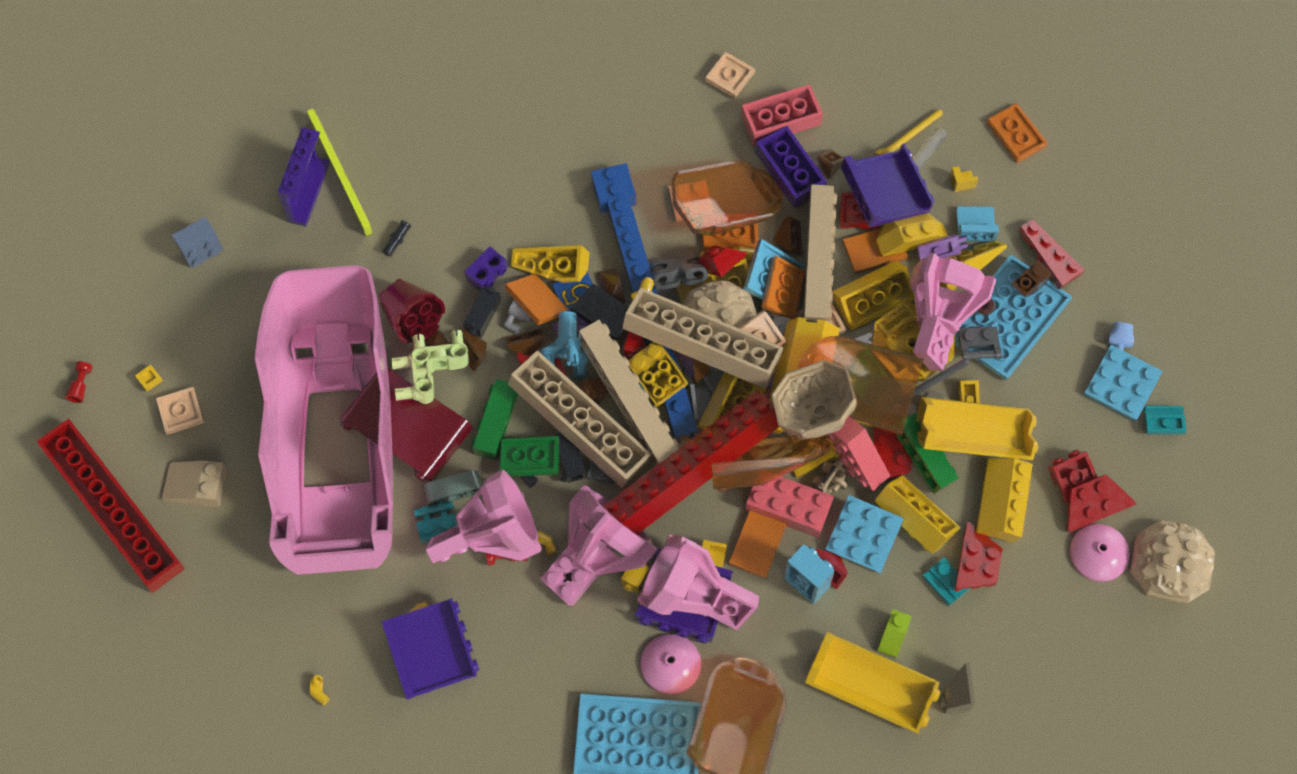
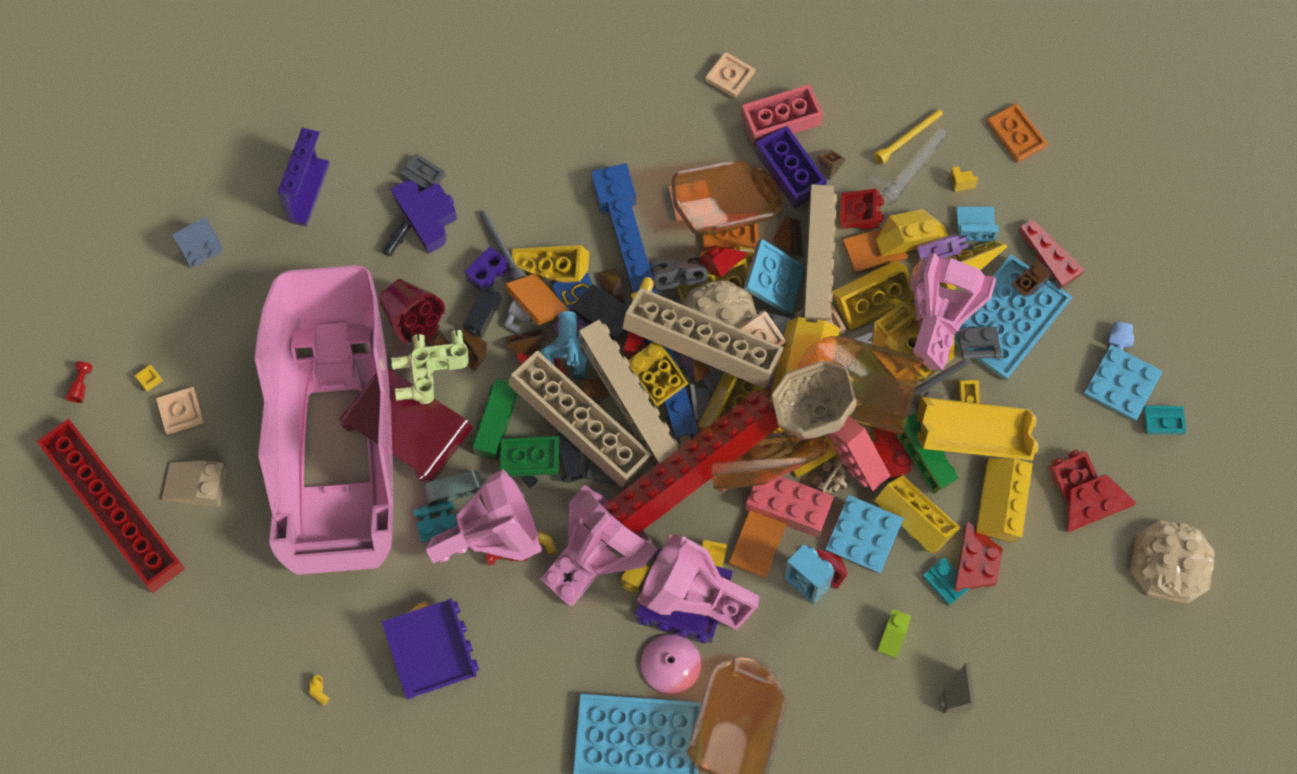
(340, 173): neon yellow tile -> none
(422, 172): none -> dark grey plate
(426, 212): none -> dark purple brick
(516, 273): none -> dark grey piece
(783, 288): orange tile -> none
(873, 683): yellow panel -> none
(888, 187): dark purple panel -> none
(988, 308): reddish brown tile -> none
(1093, 562): bright pink dish -> none

